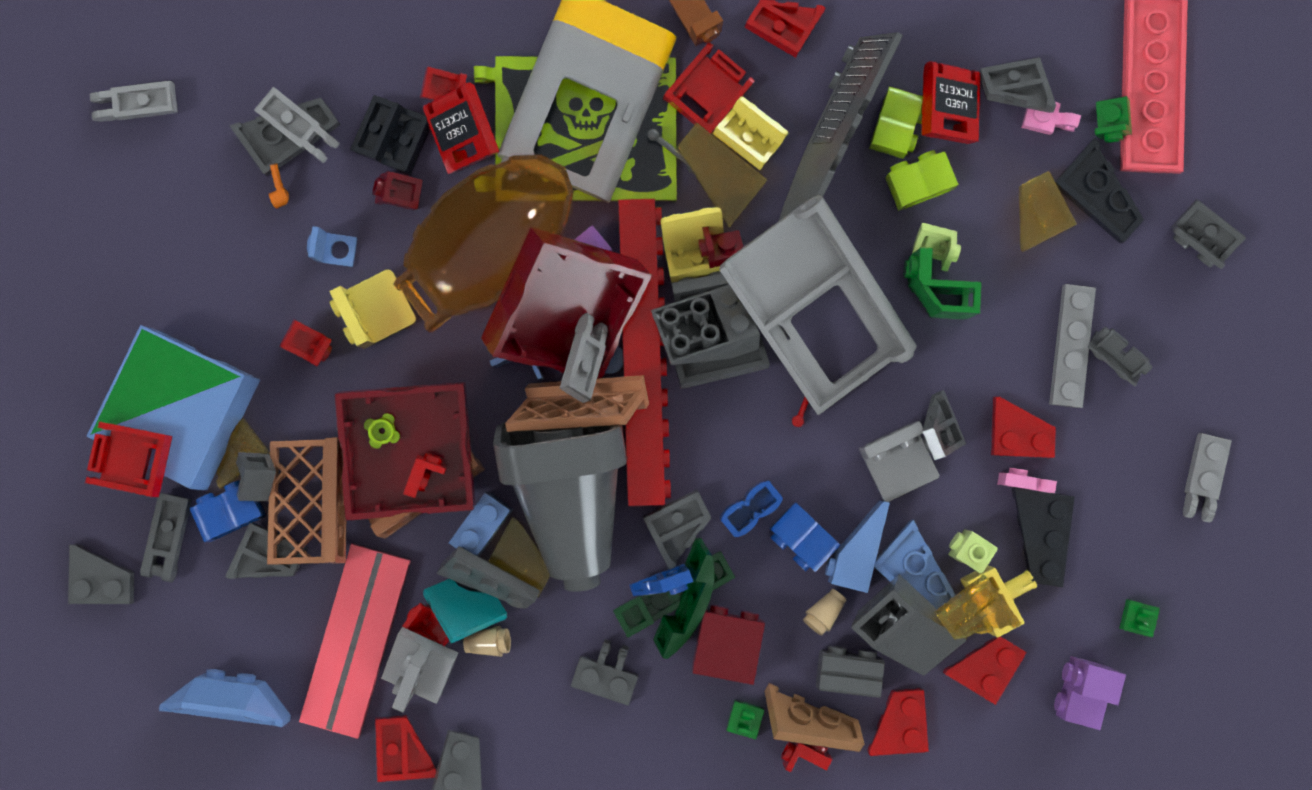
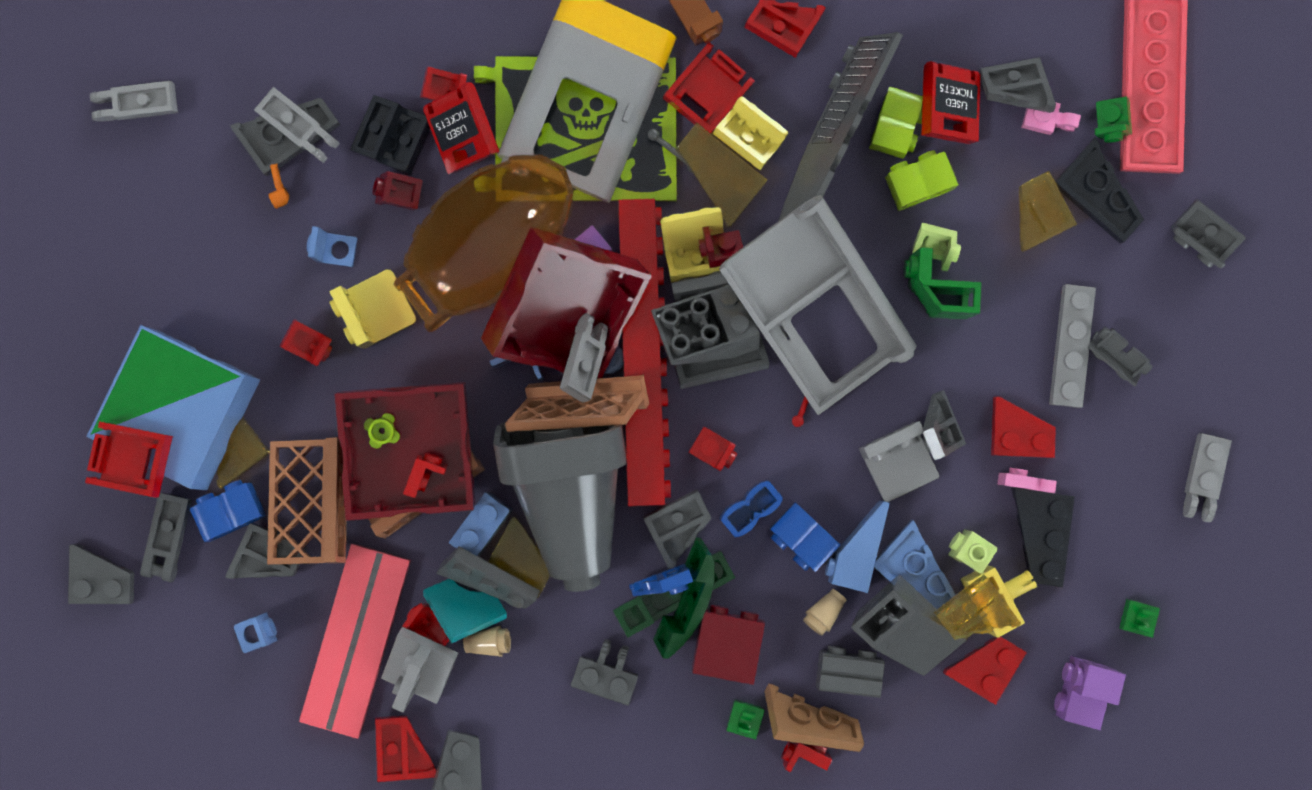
(228, 698): medium blue wedge -> none
(256, 476): dark grey panel -> none
(264, 628): none -> medium blue bracket
(713, 449): none -> red bracket
(902, 725): red wing -> none

